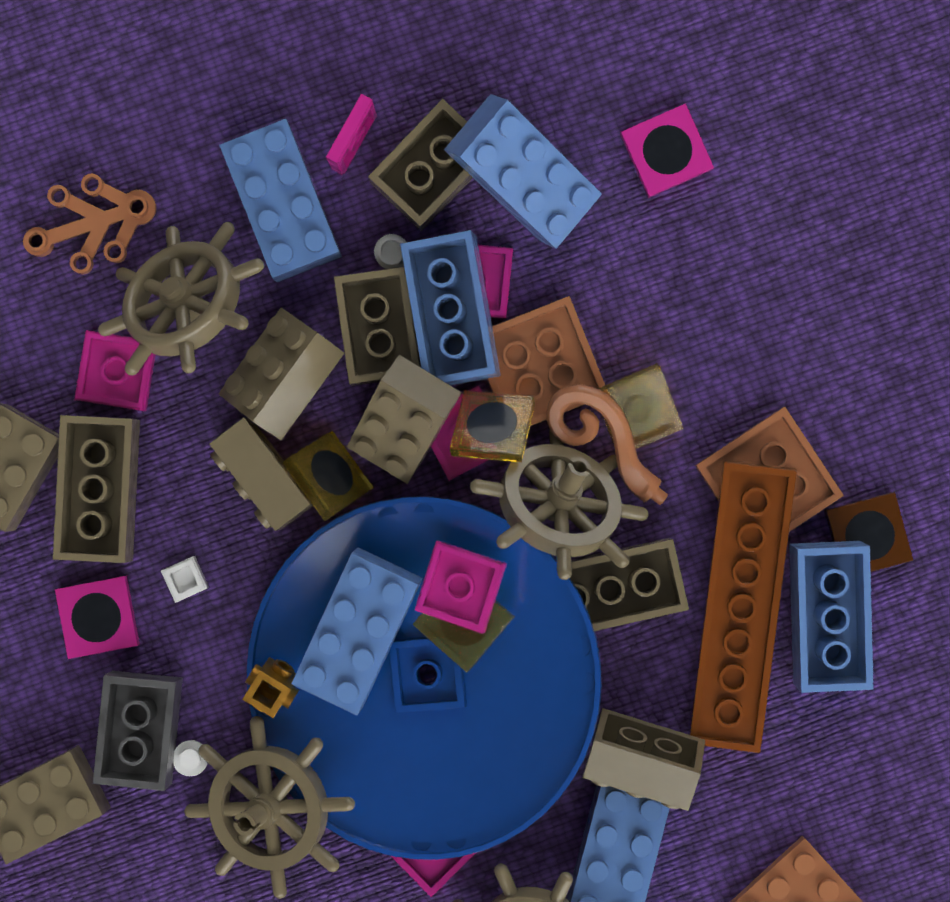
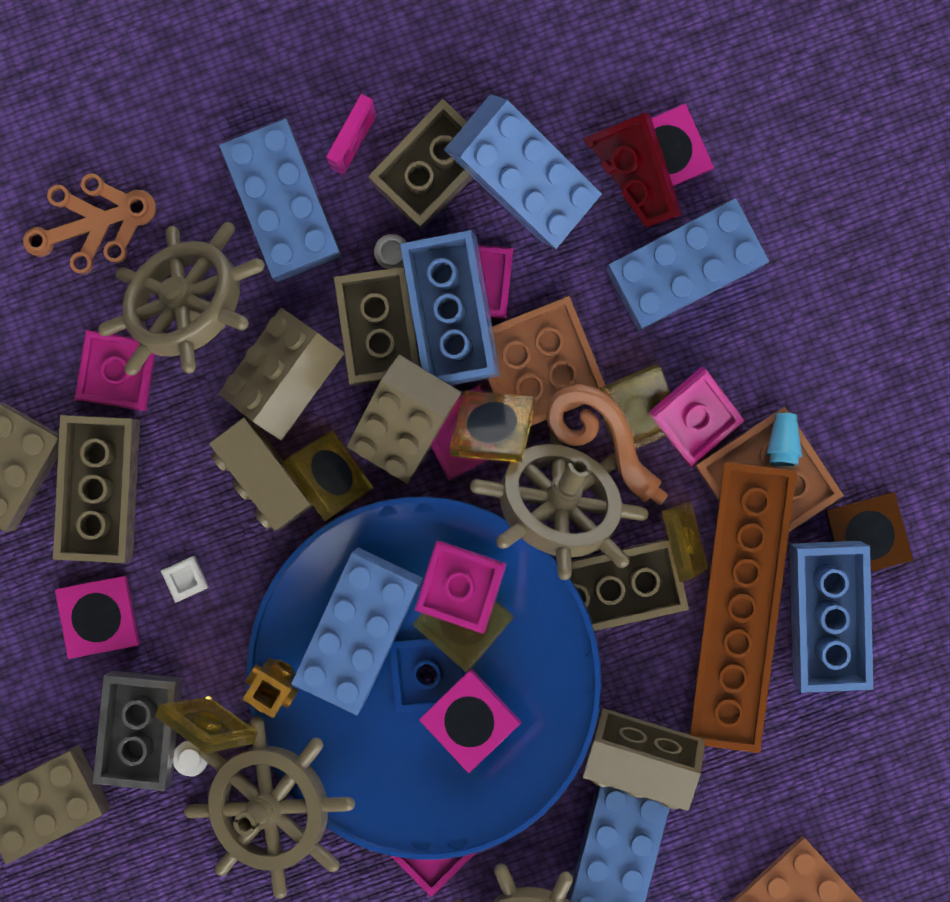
(206, 724): none -> clear yellow tile
(470, 720): none -> dark pink tile
(638, 166): none -> dark red wing
(685, 541): none -> clear yellow tile
(687, 264): none -> medium blue brick
(696, 416): none -> dark pink tile
(784, 442): none -> medium azure cone

